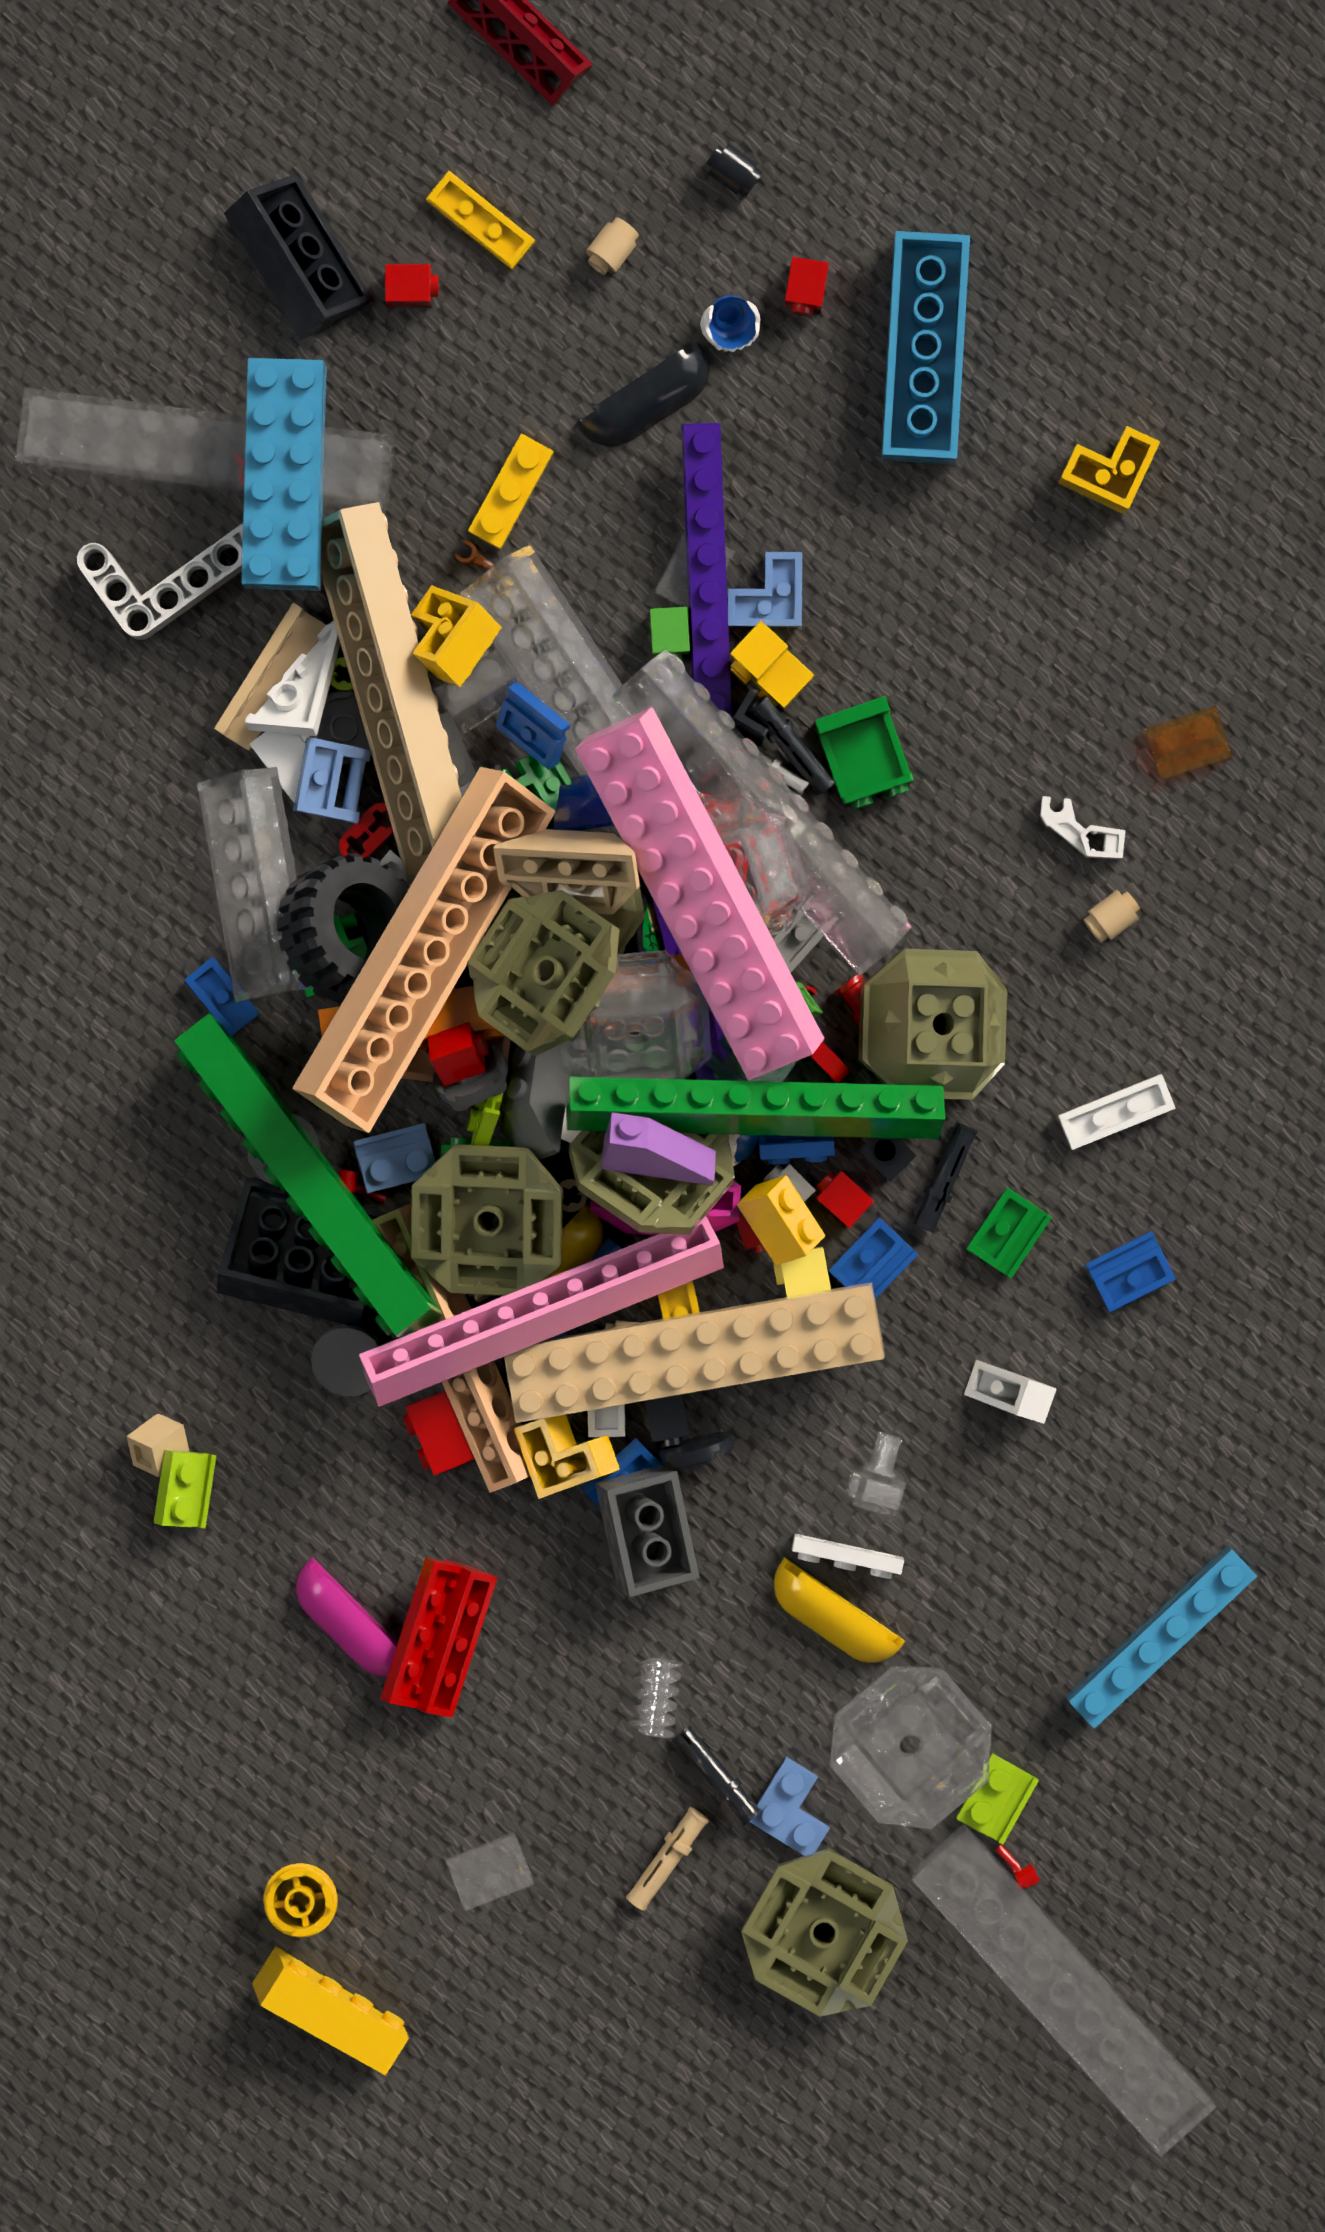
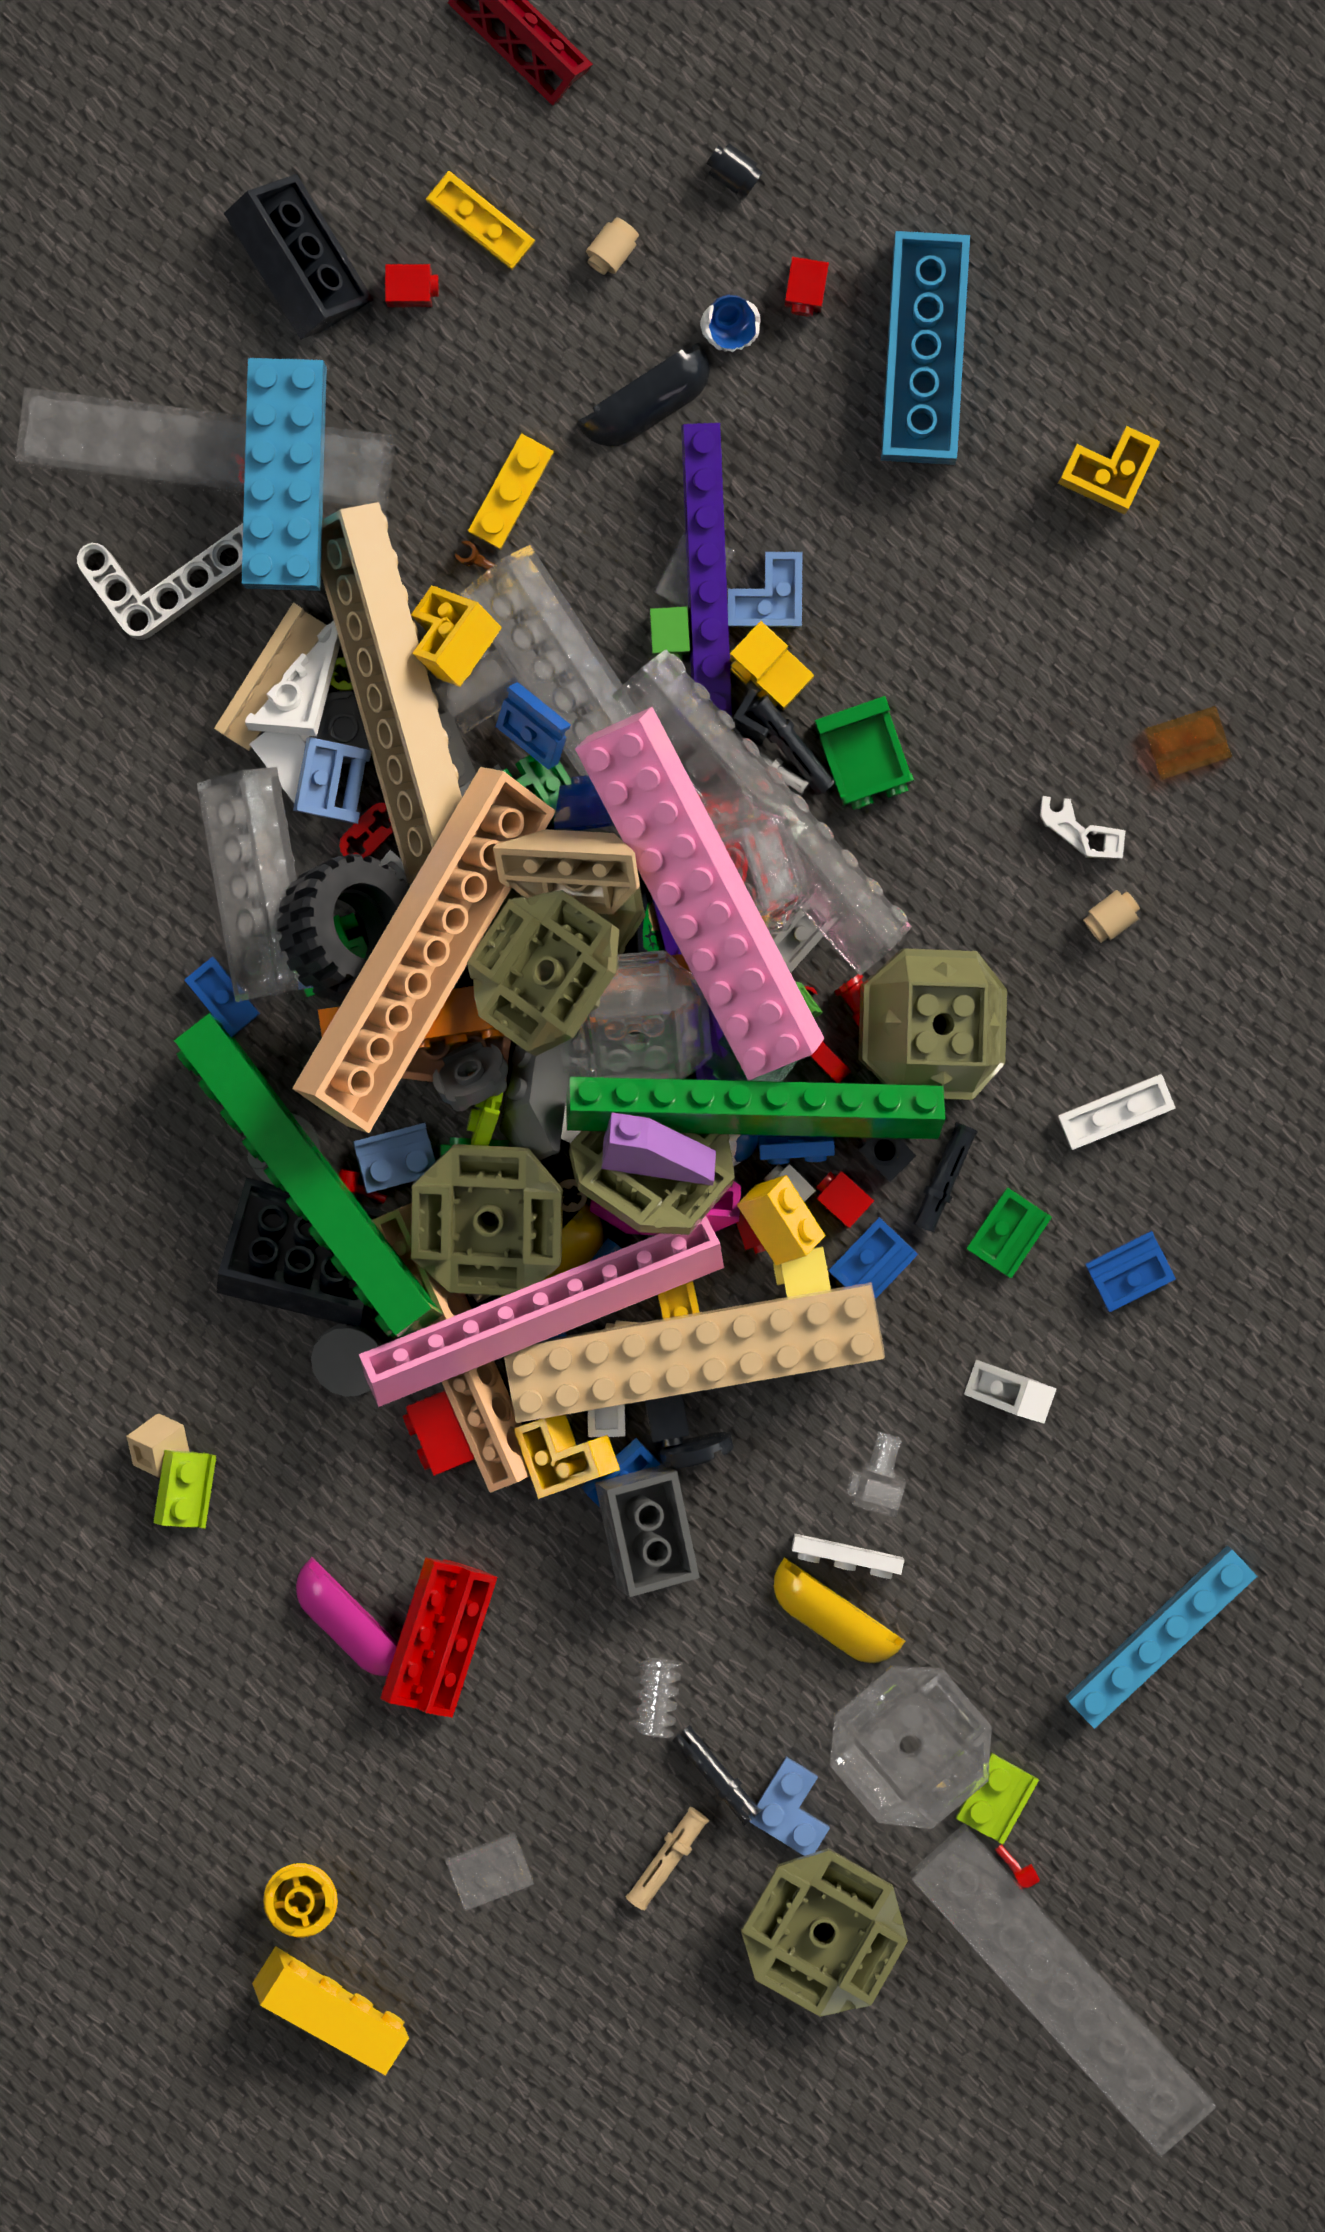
(457, 1053): red brick -> none

